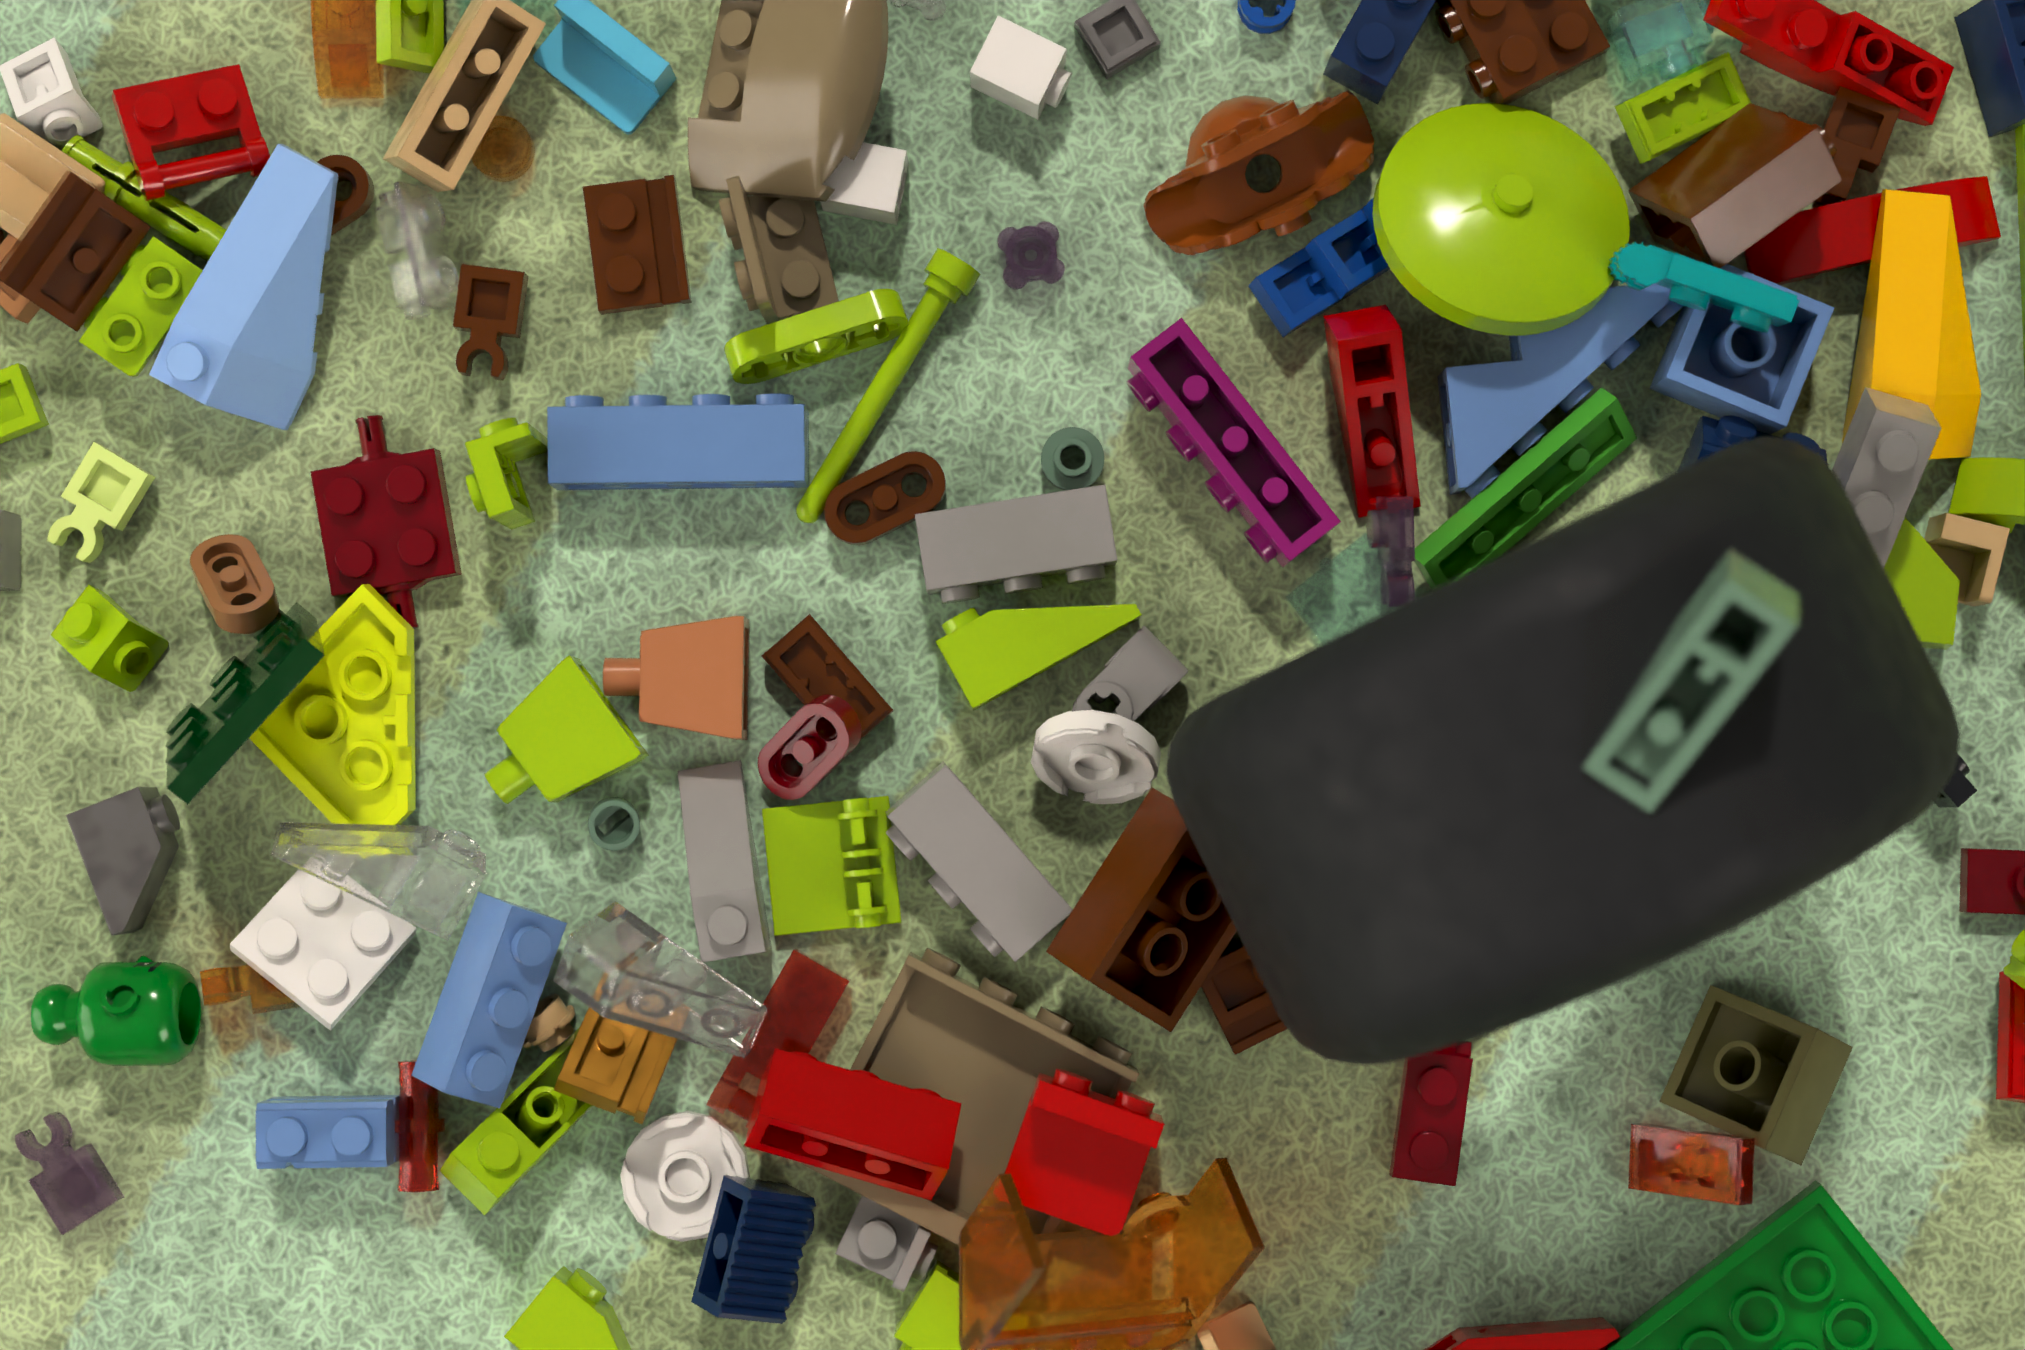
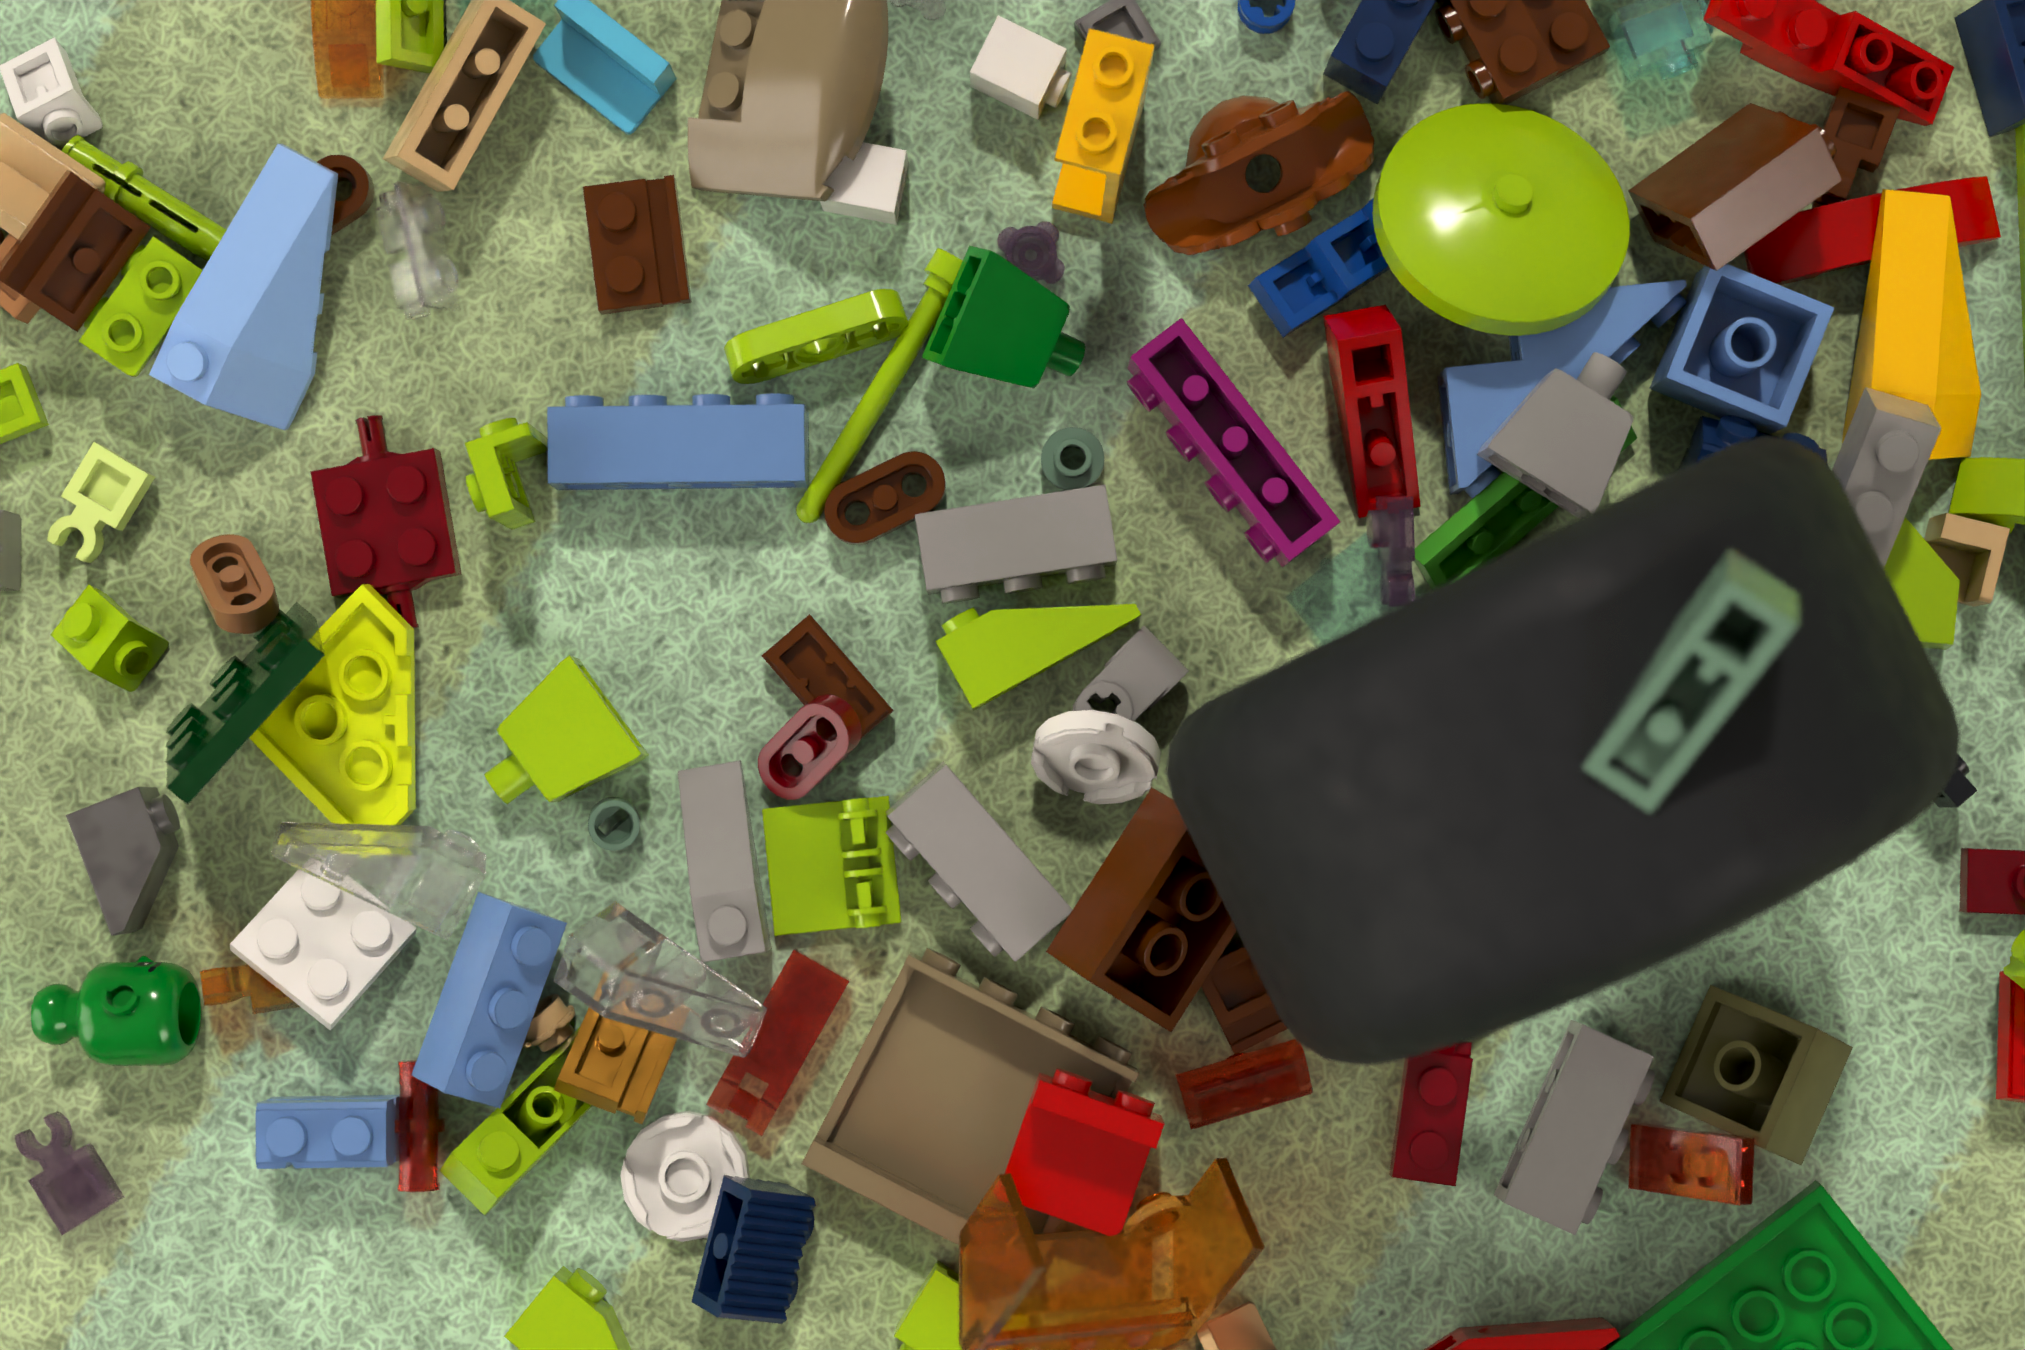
(187, 113): red plate -> none
(489, 307): reddish brown plate -> none
(504, 150): clear orange tile -> none
(689, 677): nougat torso -> none
(783, 250): dark tan bracket -> none
(853, 1124): red brick -> none
(887, 1244): light grey bracket -> none
(1002, 324): none -> green torso
(1101, 124): none -> yellow panel
(1244, 1083): none -> clear red plate
(1565, 436): none -> light grey torso
(1575, 1128): none -> light grey brick
(1682, 107): lime plate -> none
(1698, 283): teal hinge -> none

